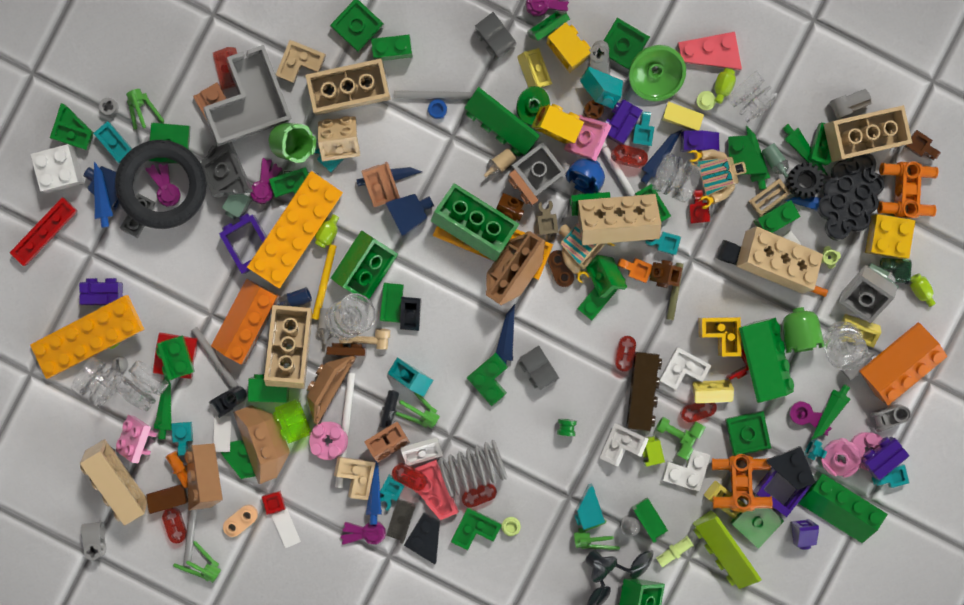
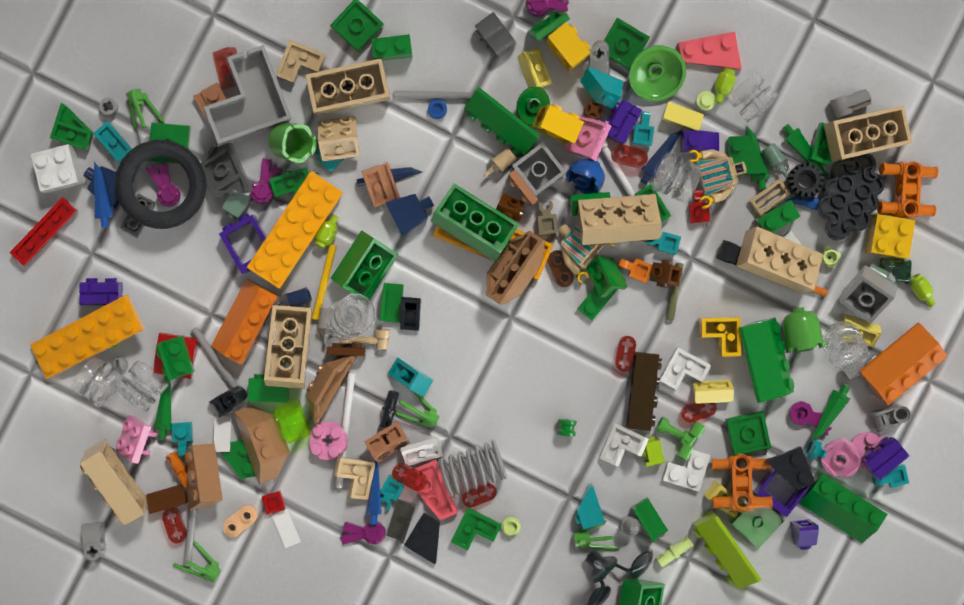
(484, 379): green plate -> none
(505, 343): dark blue bar -> none
(538, 367): dark grey brick -> none
(742, 371): red bracket -> none
(921, 145): reddish brown plate -> none

